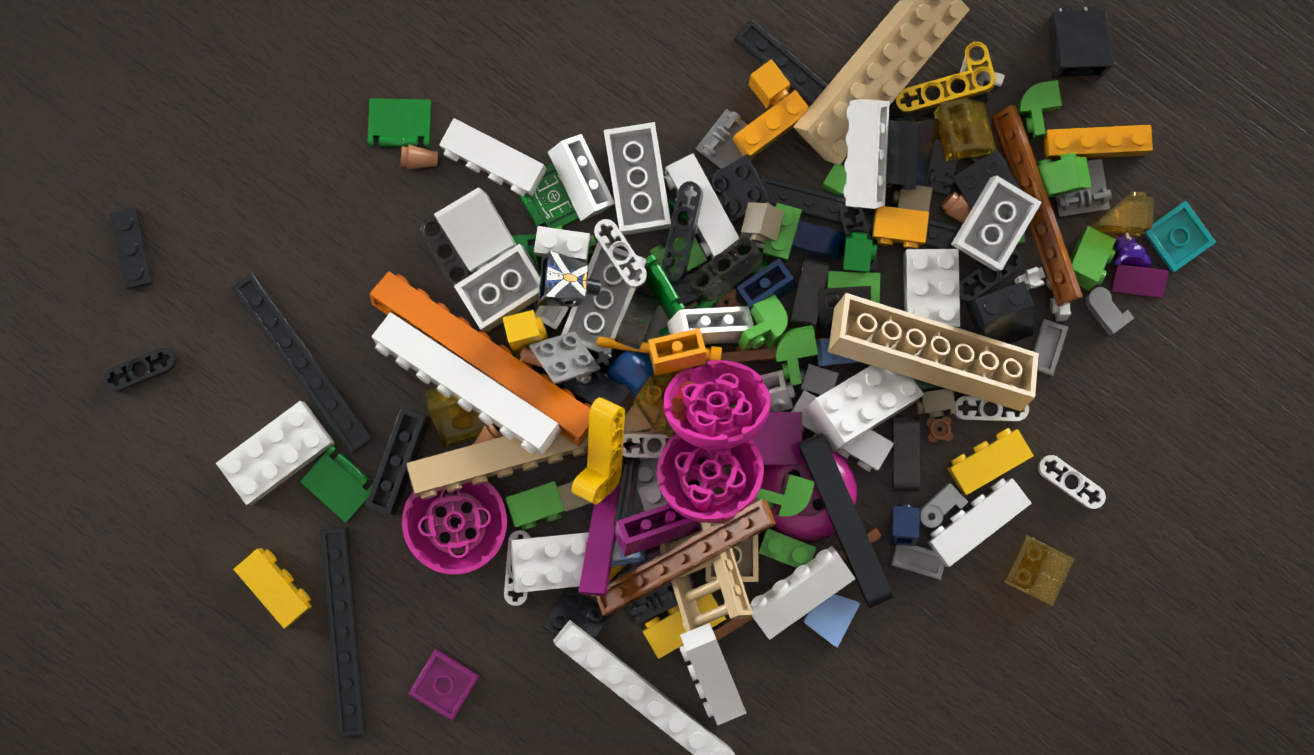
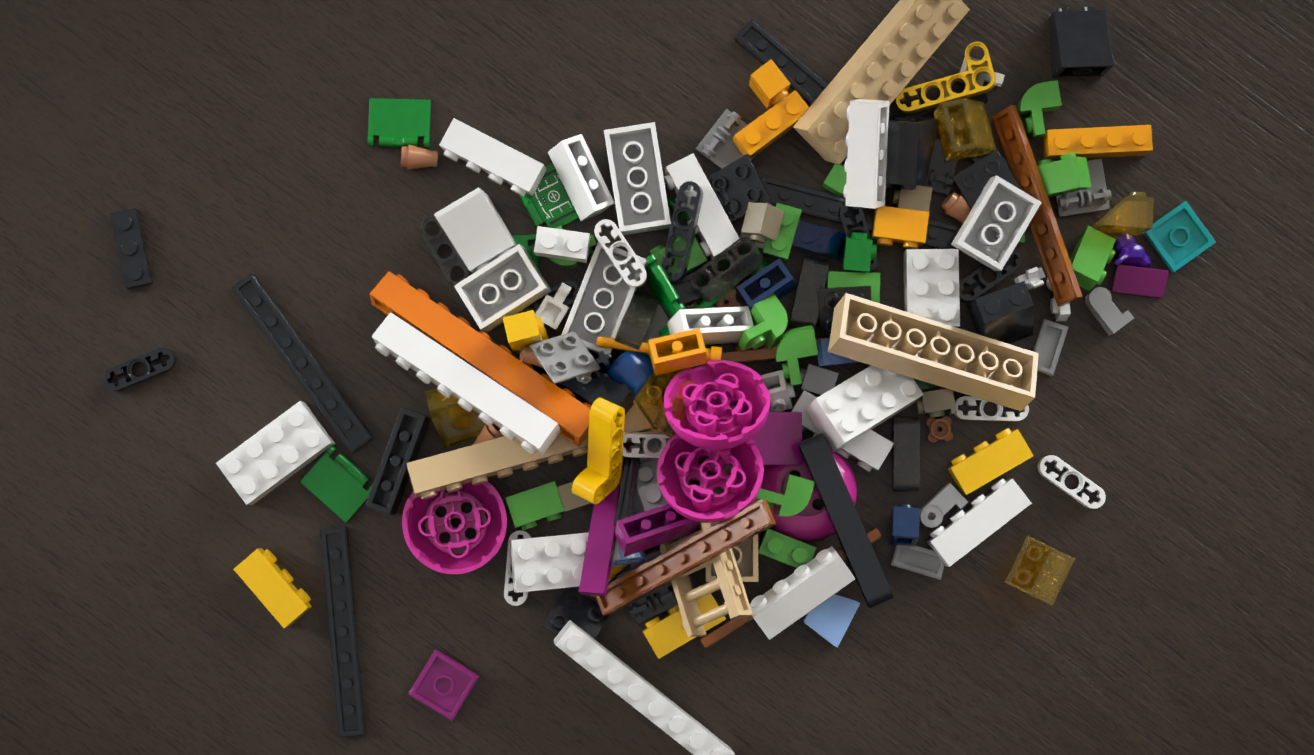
(564, 281): torso -> none
(713, 674): white brick -> none

